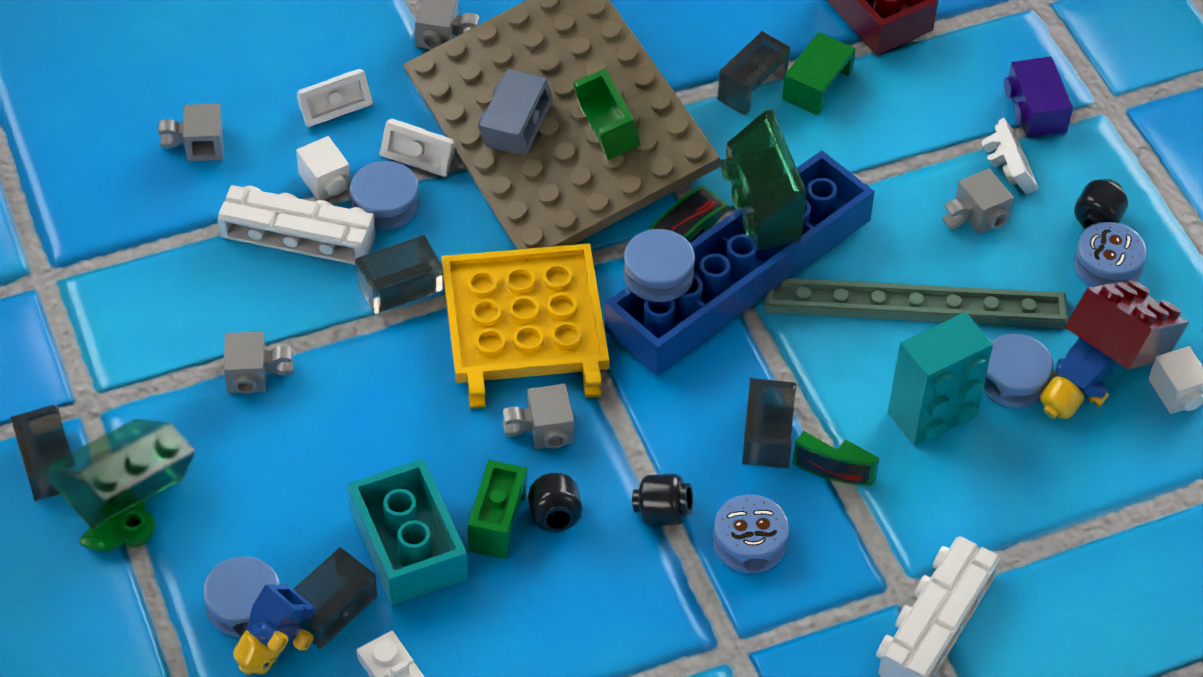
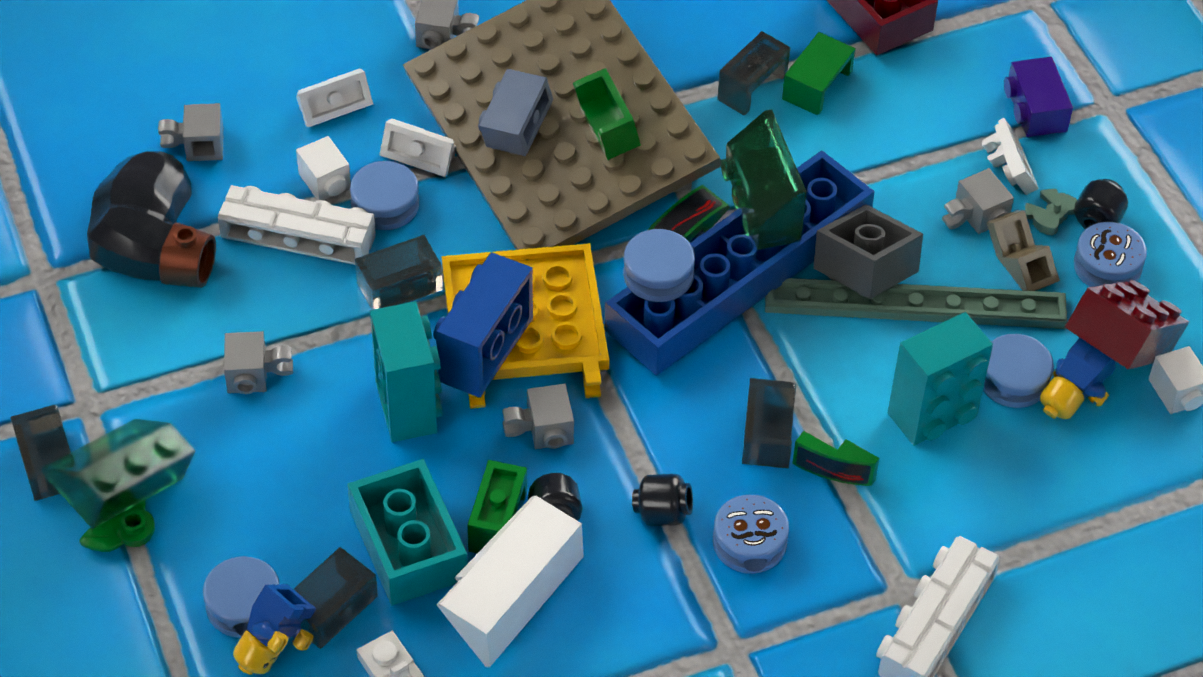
(137, 228): none -> black piece
(406, 371): none -> teal brick
(484, 323): none -> blue brick
(512, 577): none -> white slope
(868, 251): none -> dark grey brick
(1014, 246): none -> dark tan slope
(1057, 210): none -> sand green piece

